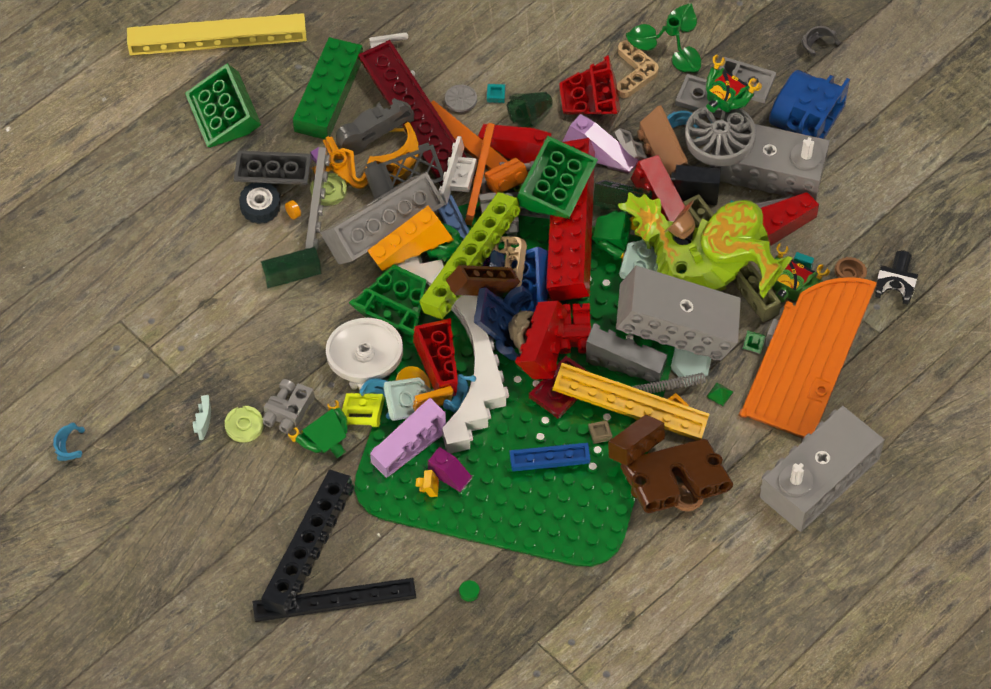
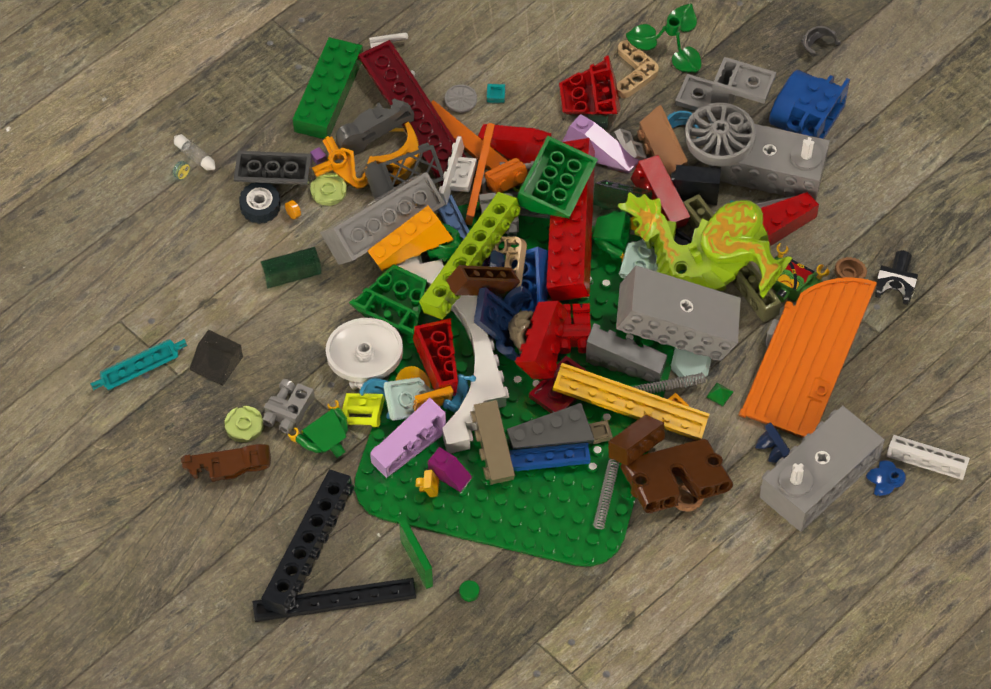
(60, 442): dark azure helmet -> none
(138, 364): none -> teal plate
(181, 170): none -> tile
(194, 152): none -> piece
(203, 417): light aqua slope -> none
(216, 34): light yellow brick -> none
(216, 357): none -> clear smoke slope
(222, 107): green slope -> none
(229, 463): none -> reddish brown piece
(318, 194): light grey plate -> none
(416, 554): none -> green tile
(493, 442): none -> dark tan brick
(529, 108): clear green cone -> none
(554, 429): none -> dark grey wedge
(600, 119): none -> clear green piece
(602, 494): none -> light grey piece
(683, 224): medium nougat piece -> none
(727, 90): torso -> none
(754, 342): green slope -> none
(769, 439): none -> dark blue tile
(804, 260): teal tile -> none
(883, 477): none -> blue plate
(928, 457): none -> white fence

